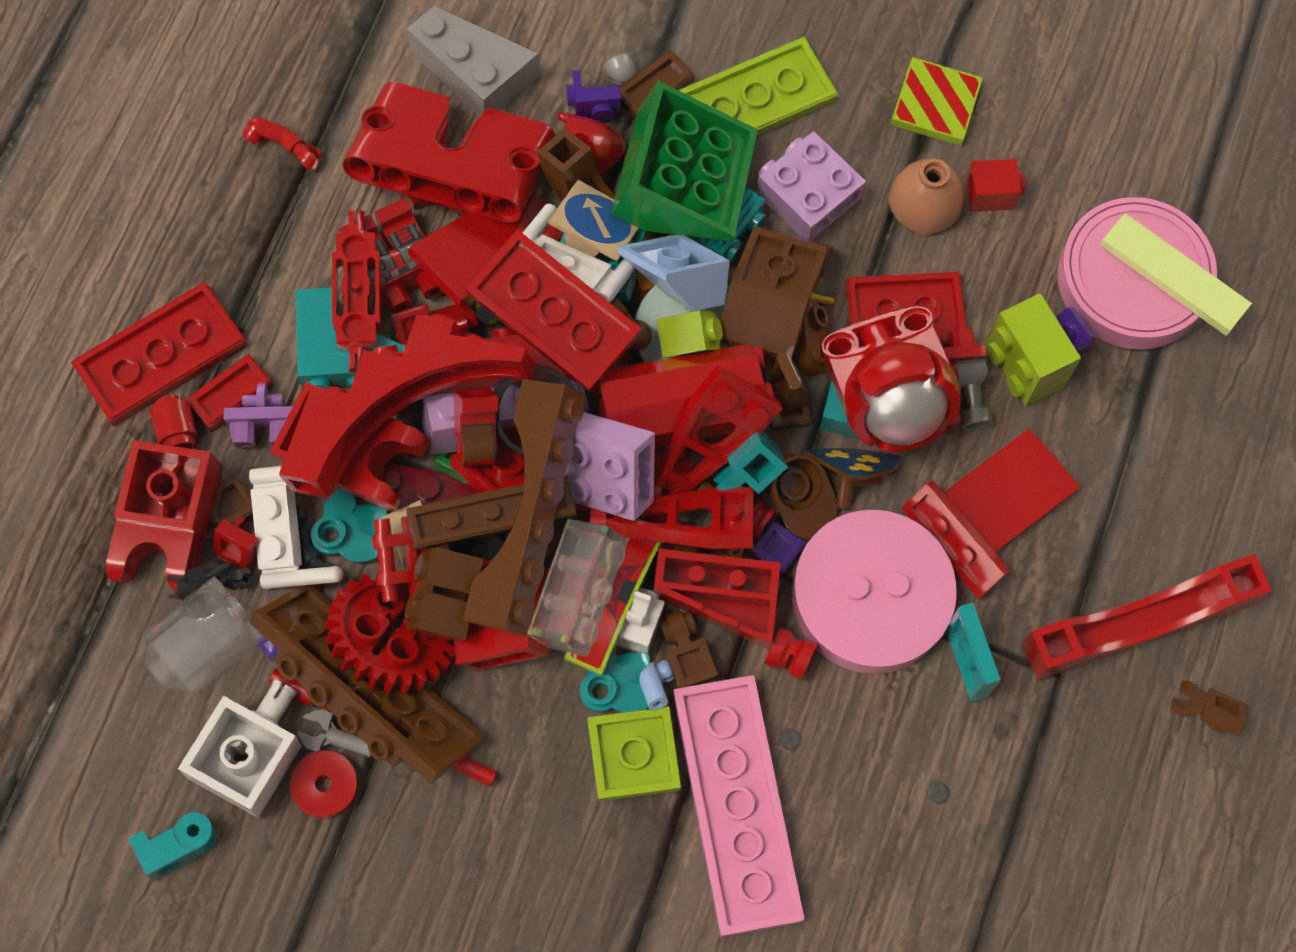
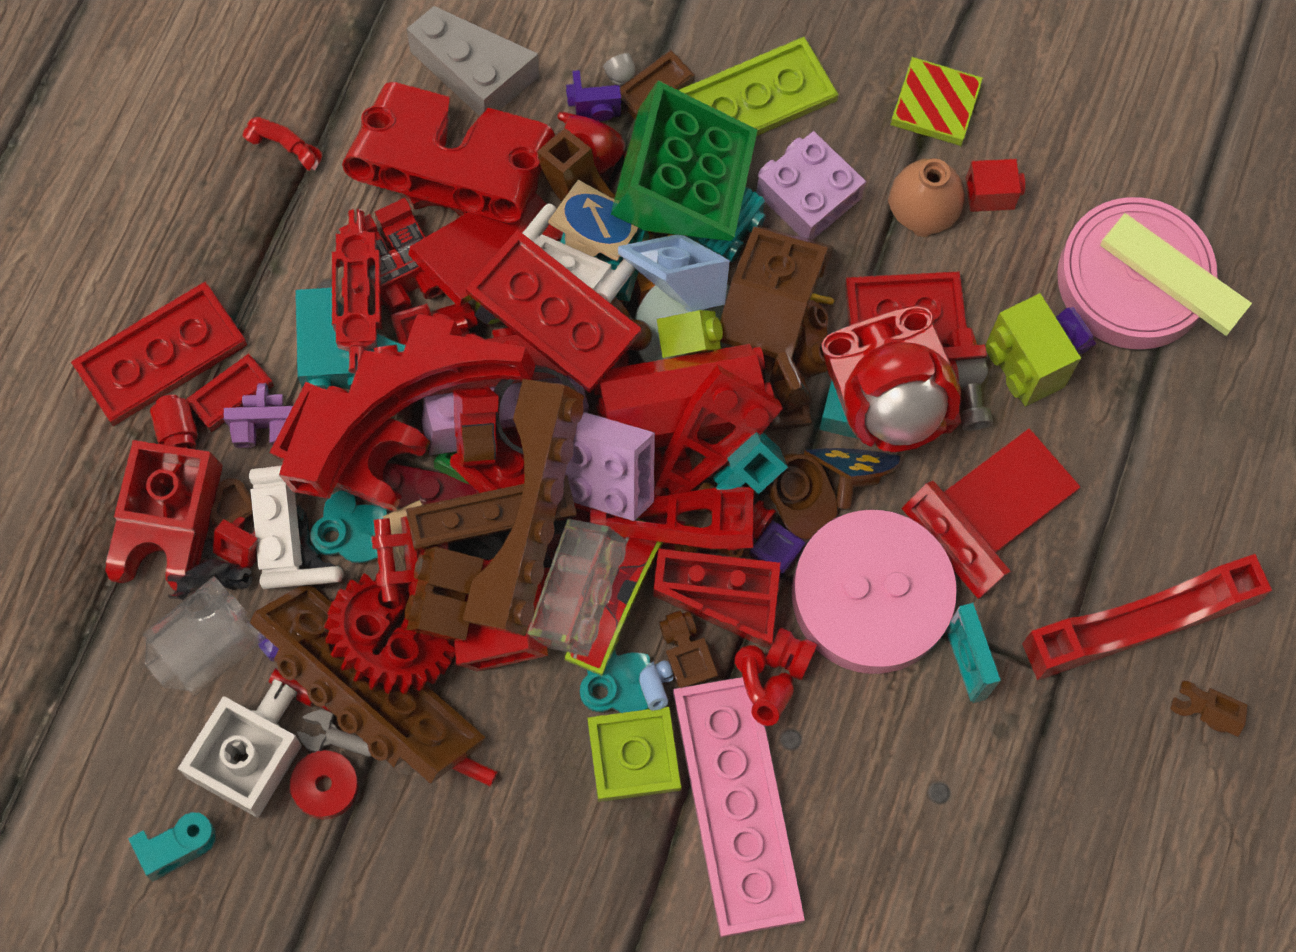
(641, 622): white brick -> none
(777, 692): none -> red plant

